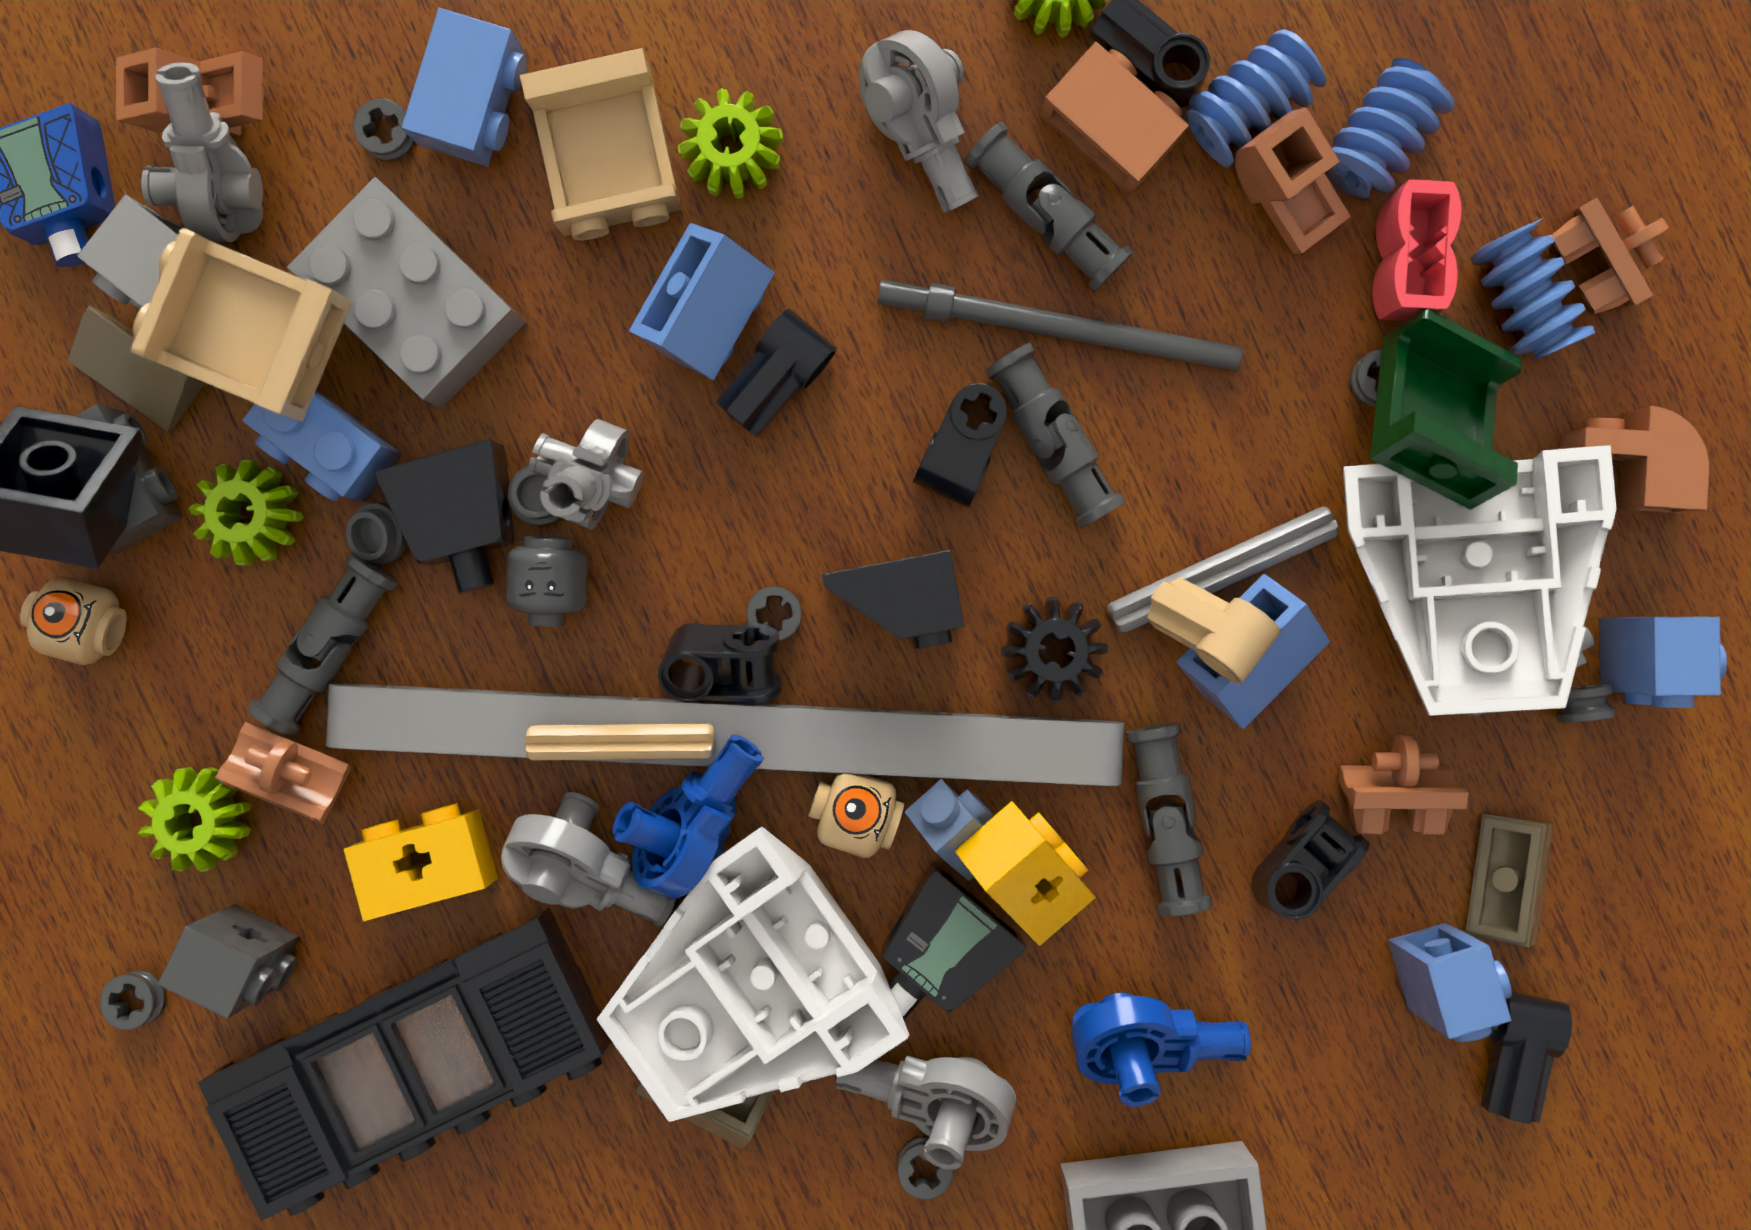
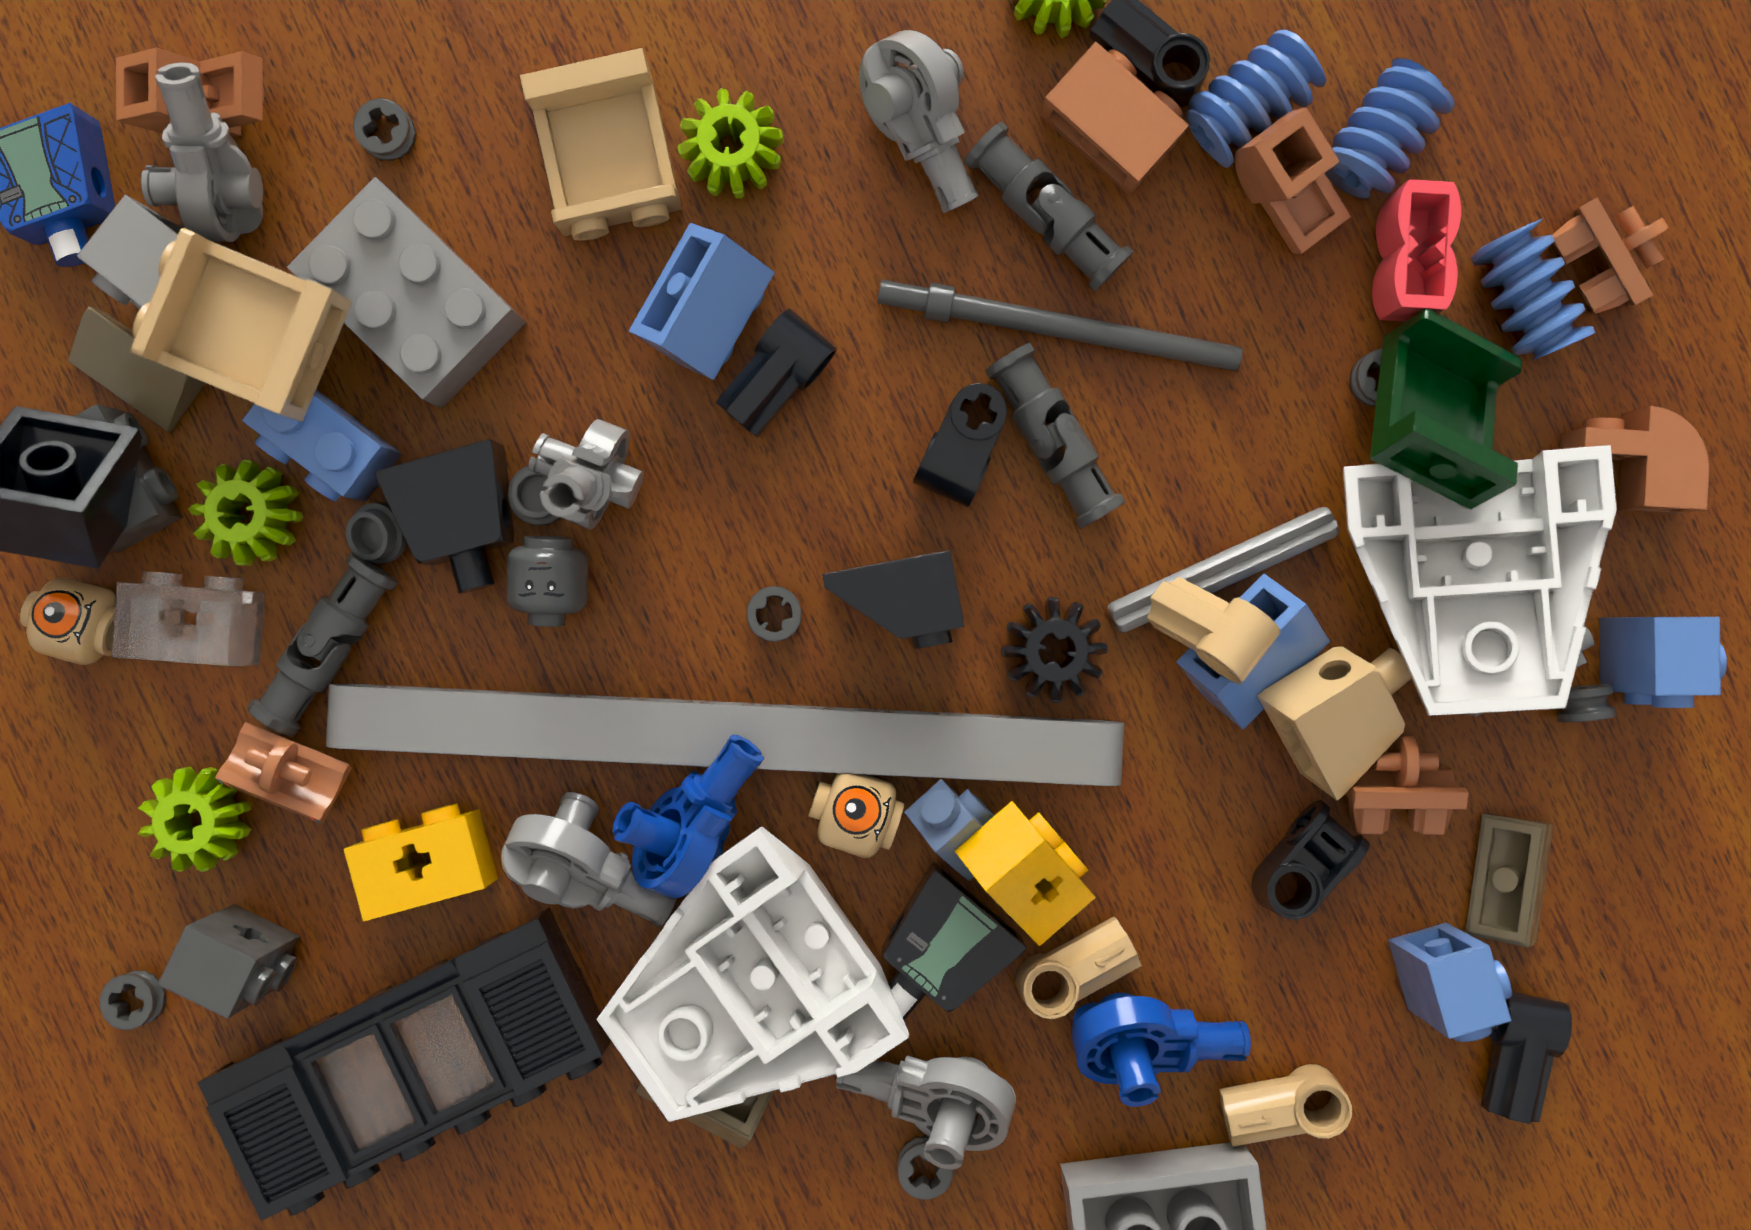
(153, 627): none -> clear brick
(465, 88): medium blue brick -> none
(620, 742): tan axle -> none
(725, 661): black piece -> none
(1083, 965): none -> tan piece
(1173, 841): dark grey piece -> none
(1277, 1110): none -> tan piece
(1338, 715): none -> tan torso

